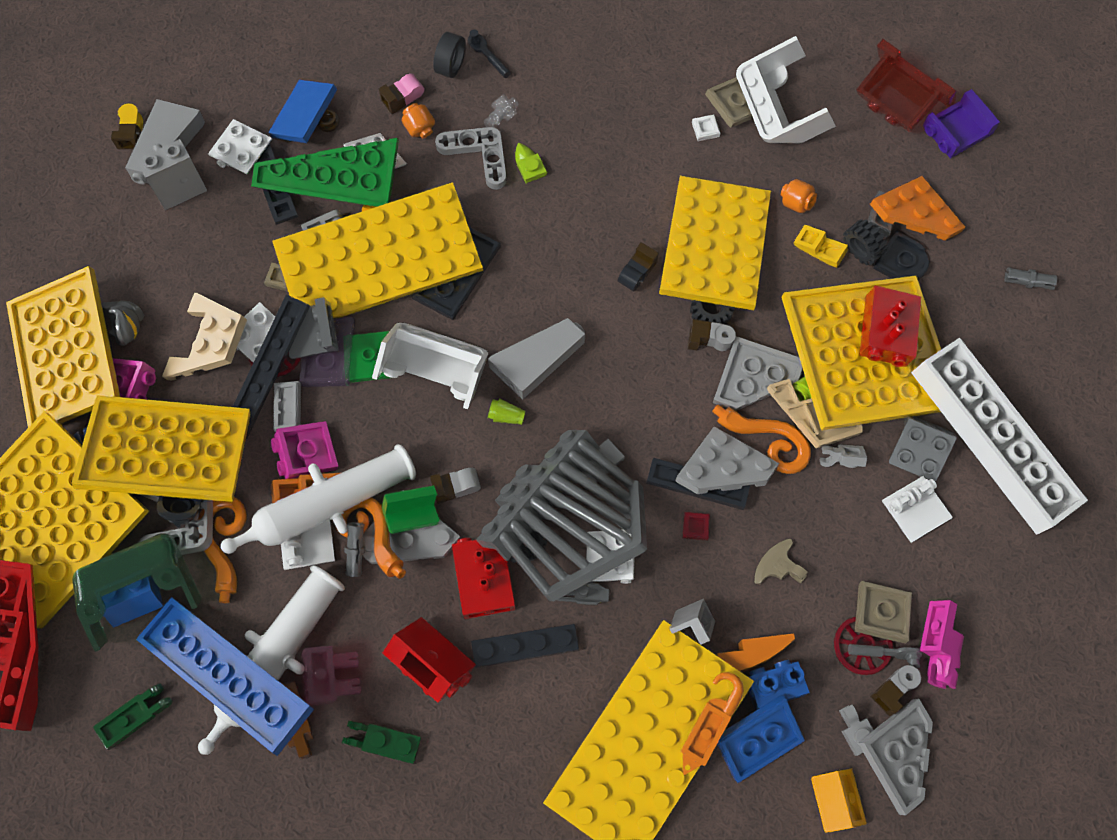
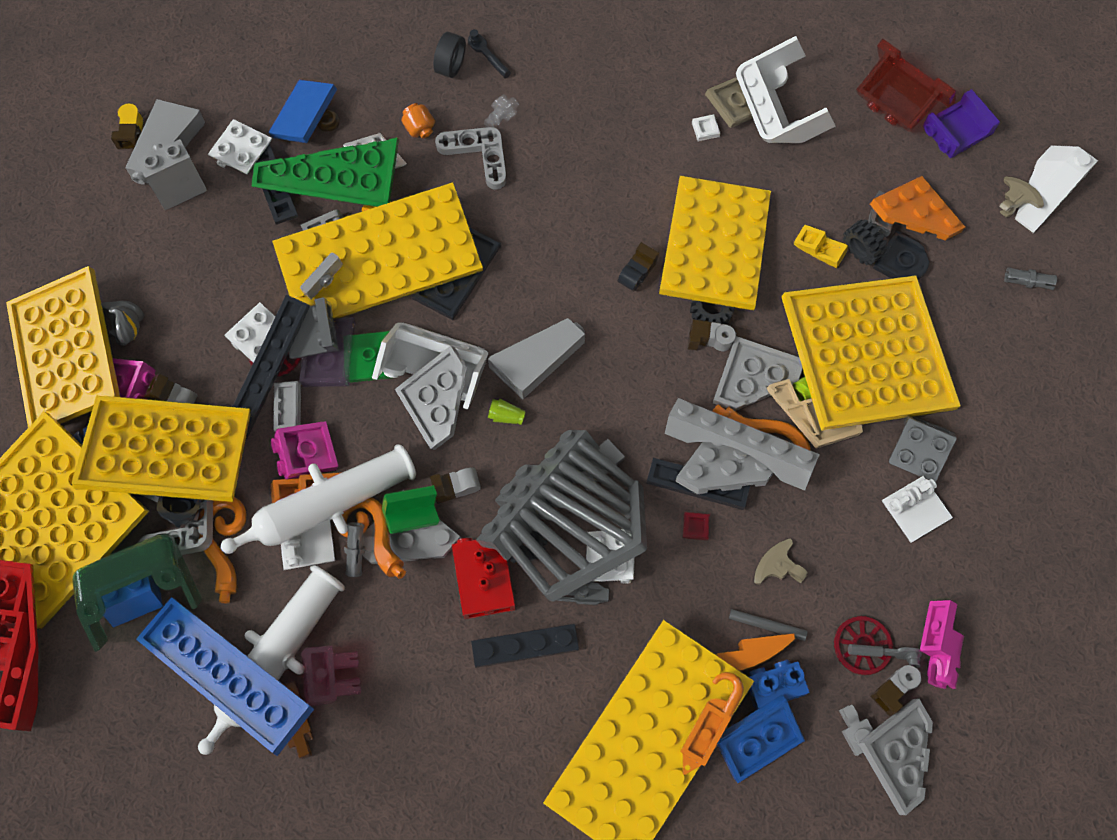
(130, 717): dark green hinge -> none
(165, 390): none -> leg
(215, 341): tan wing -> none
(275, 278): dark tan tile -> none
(321, 276): none -> light grey plate
(385, 742): dark green hinge -> none
(401, 93): leg -> none
(429, 660): red piece -> none
(435, 396): none -> light grey plate
(529, 163): lime plate -> none
(698, 617): light grey panel -> none
(767, 624): none -> dark grey bar
(786, 460): none -> light grey arch
(798, 196): orange head -> none
(838, 800): light orange panel -> none
(847, 455): light grey plate -> none
(883, 612): dark tan plate -> none
(890, 326): red piece -> none
(999, 436): white brick -> none
(1019, 194): none -> dark tan piece
(1054, 178): none -> white wedge

